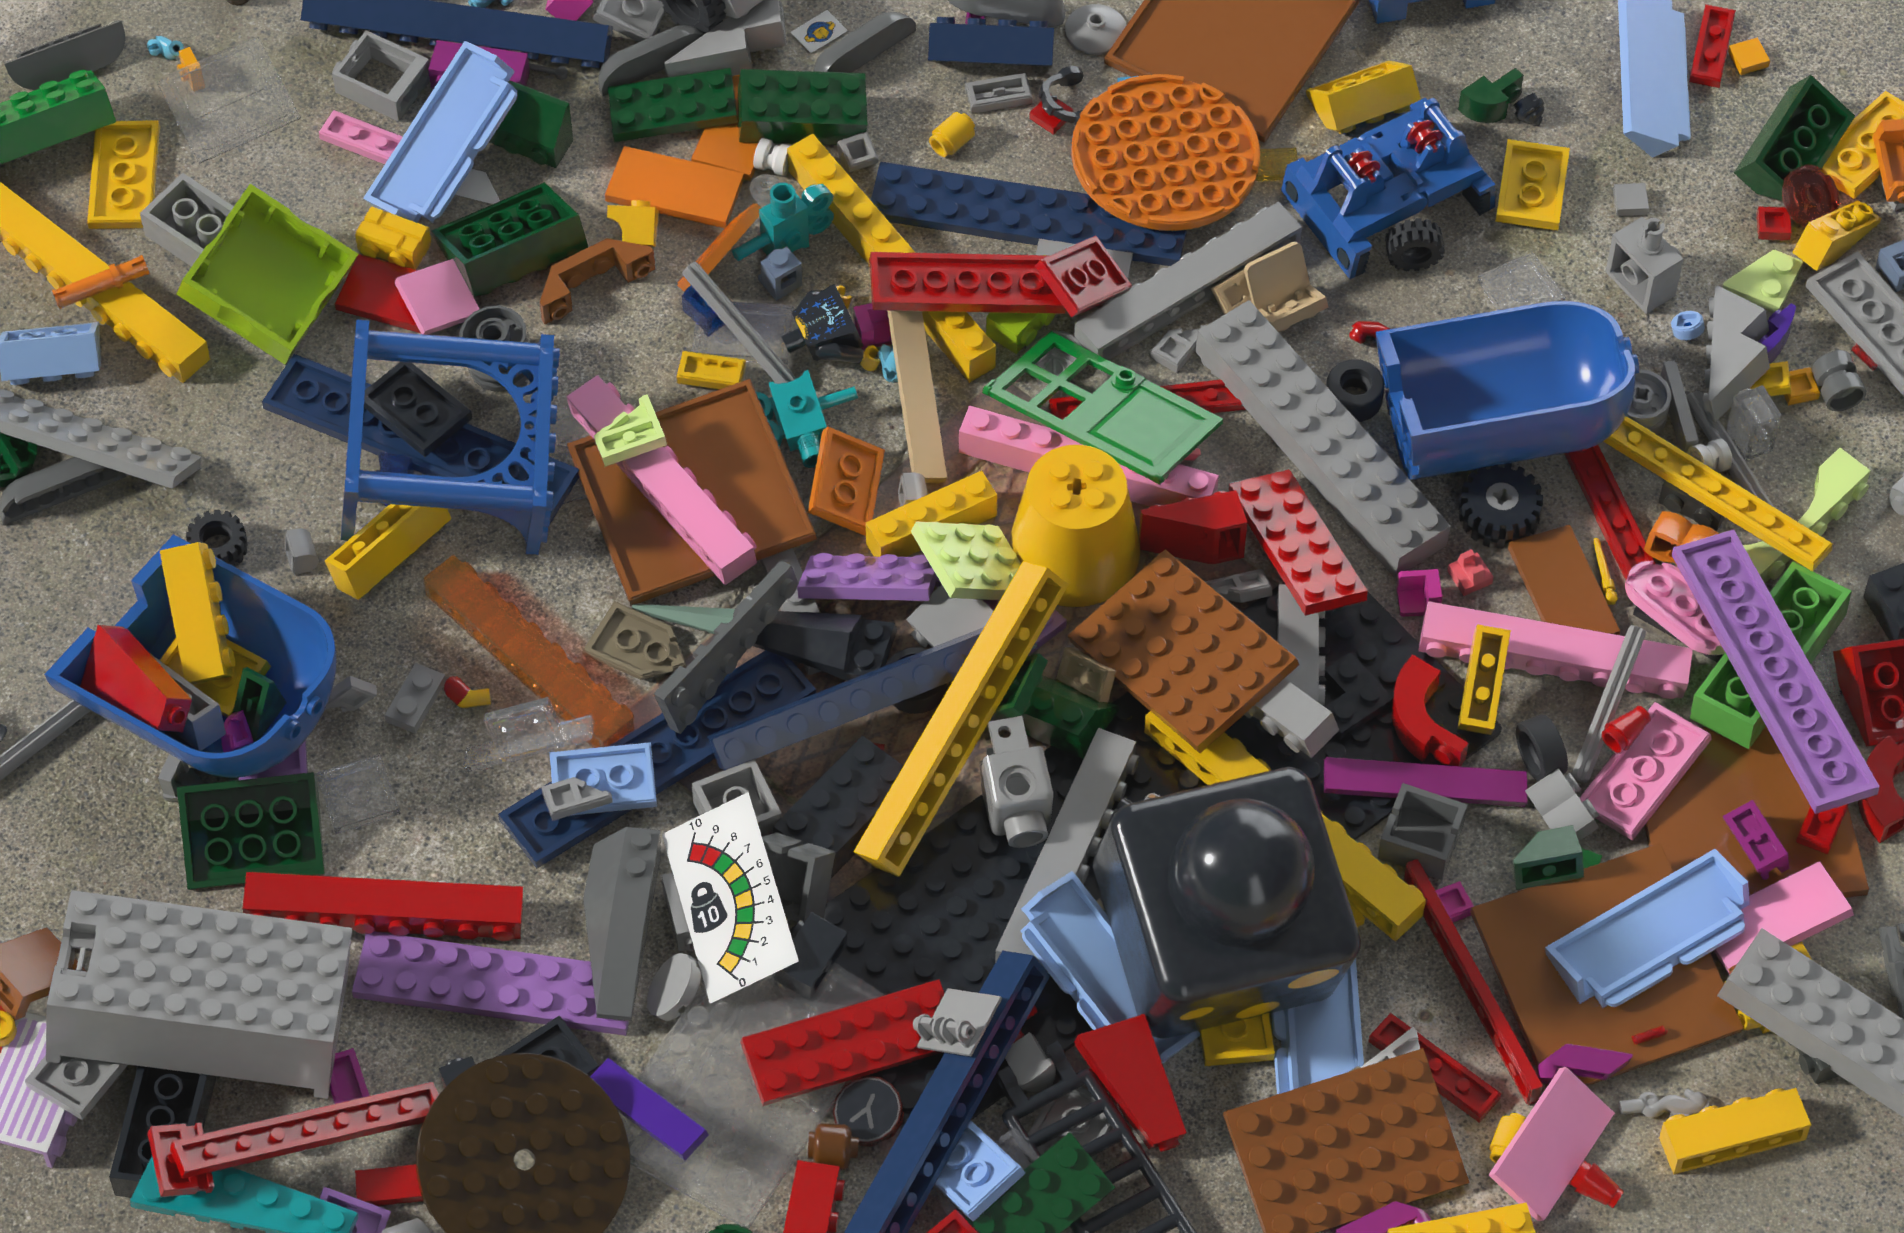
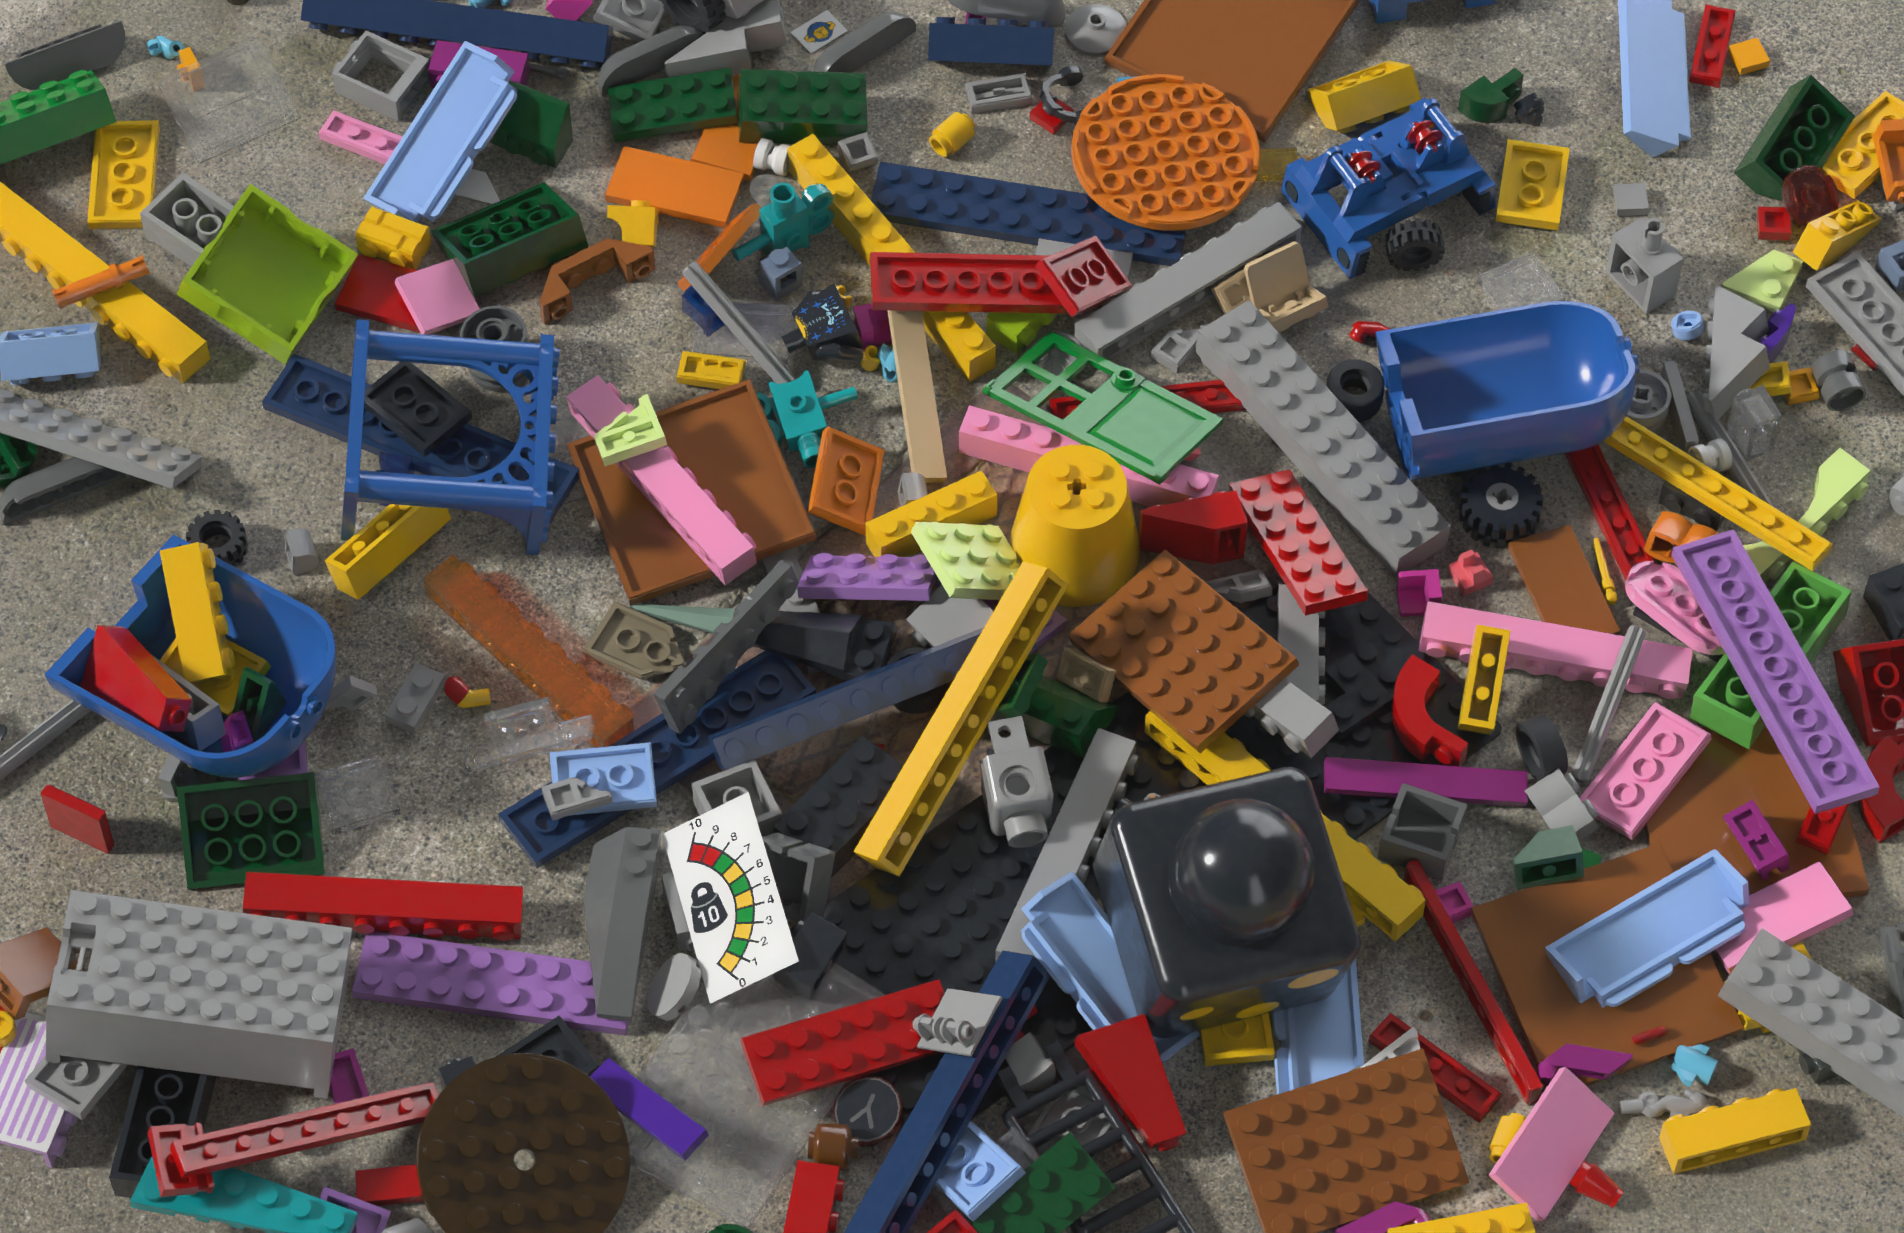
(77, 818): none -> red tile
(1624, 730): red cone -> none
(1694, 1064): none -> medium azure piece

